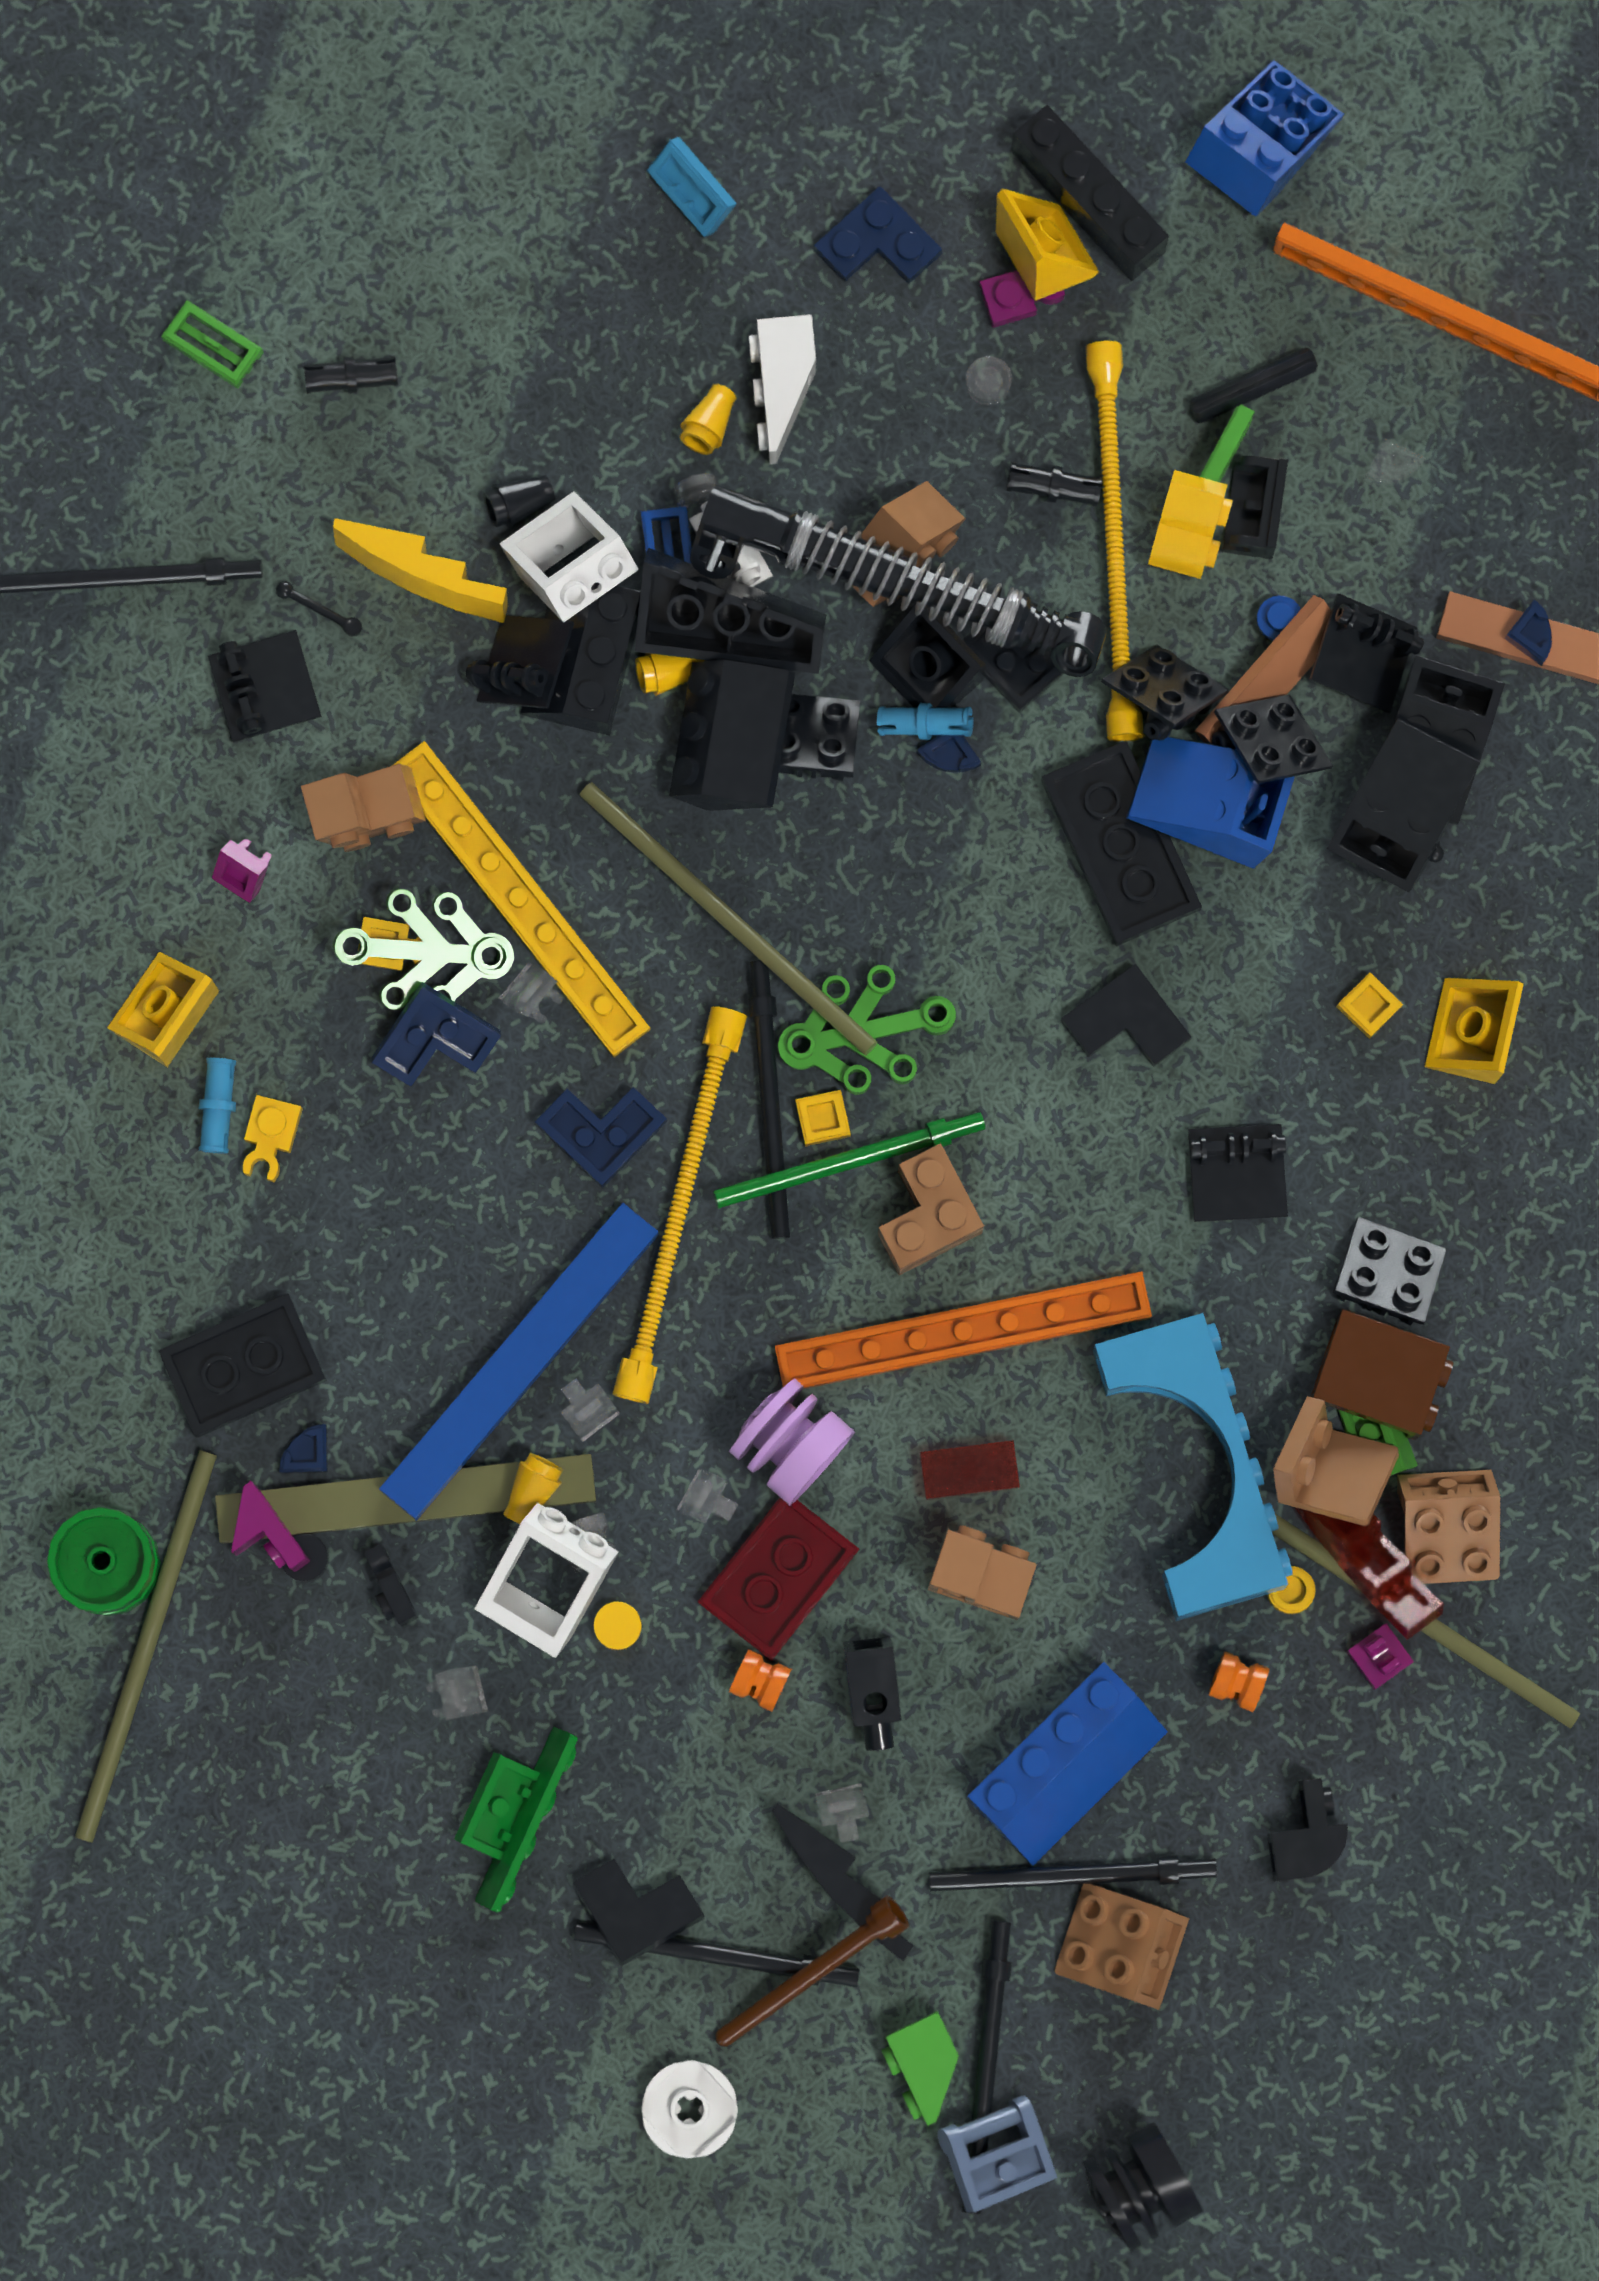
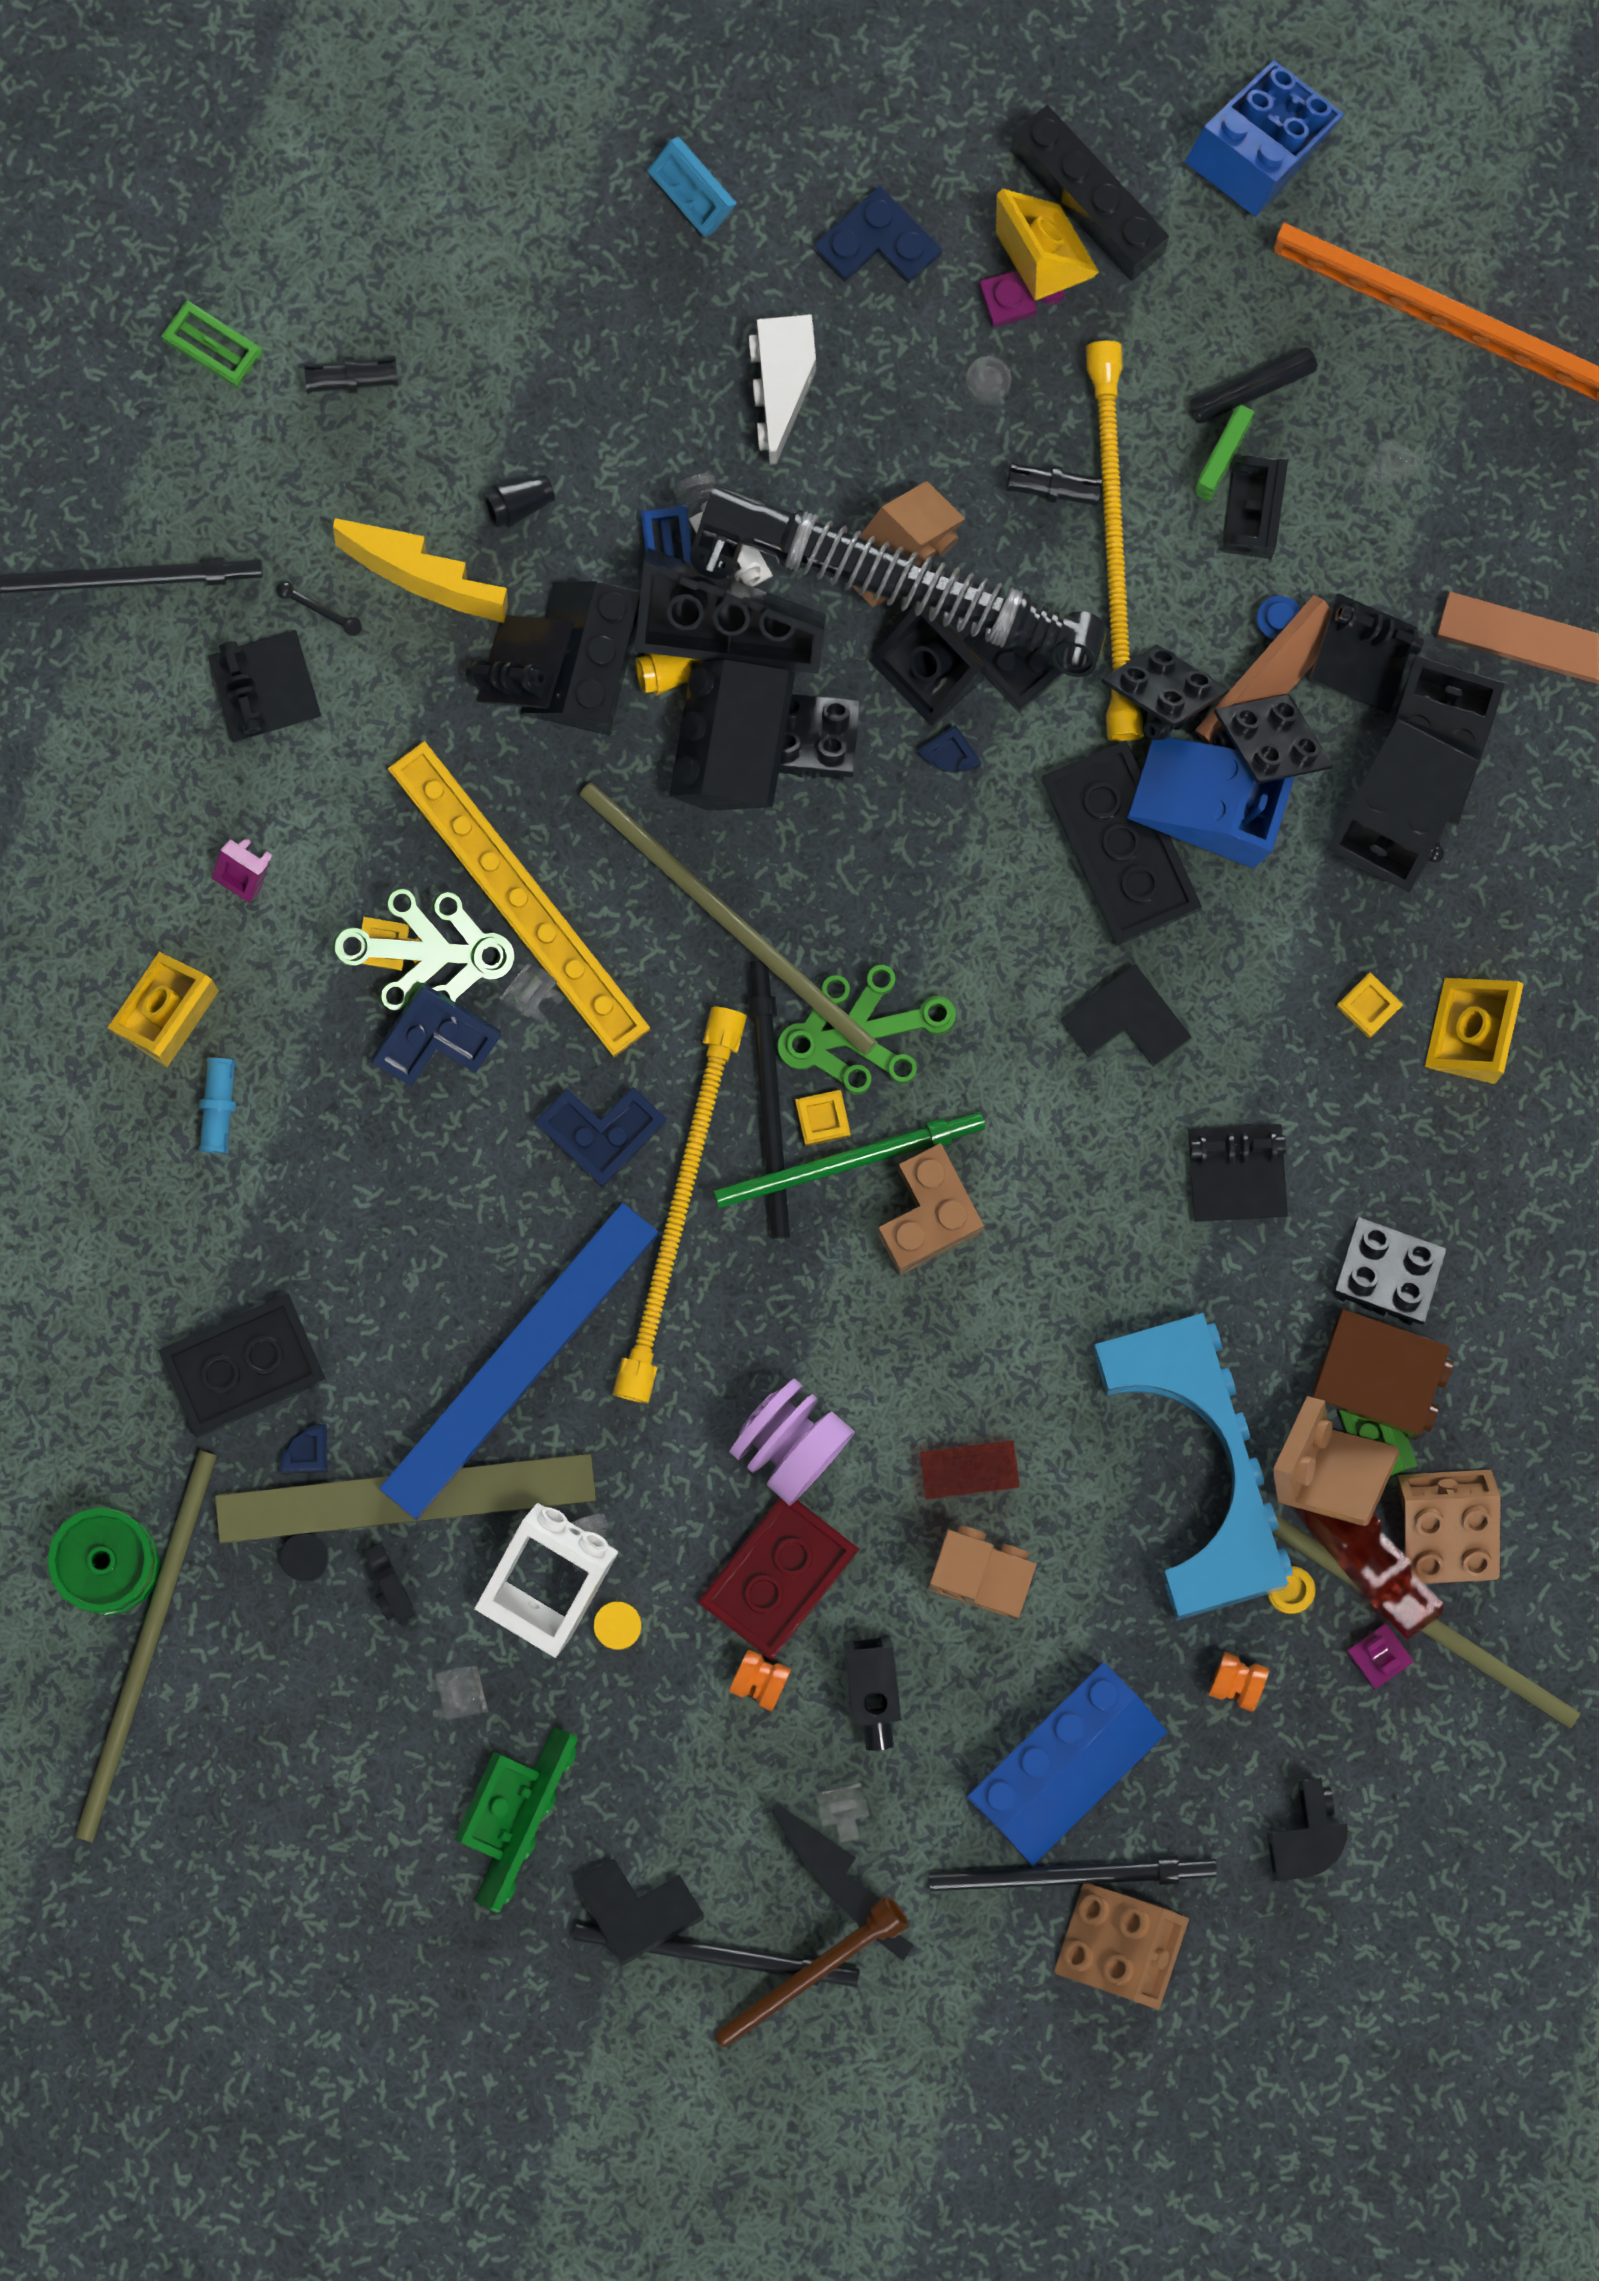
(259, 1519): magenta slope -> none
(271, 1128): yellow plate -> none
(354, 809): medium nougat brick -> none
(533, 1484): yellow cone -> none
(554, 537): white window -> none
(588, 1409): clear tile -> none
(689, 2137): white plate -> none
(705, 1498): clear tile -> none
(707, 423): yellow cone -> none
(924, 721): dark azure pin -> none
(927, 2062): bright green slope -> none
(964, 1331): orange tile -> none
(995, 1971): black bar -> none
(1002, 2170): sand blue plate -> none
(1141, 2187): black wheel -> none
(1188, 525): yellow brick -> none
(1532, 633): dark blue tile -> none

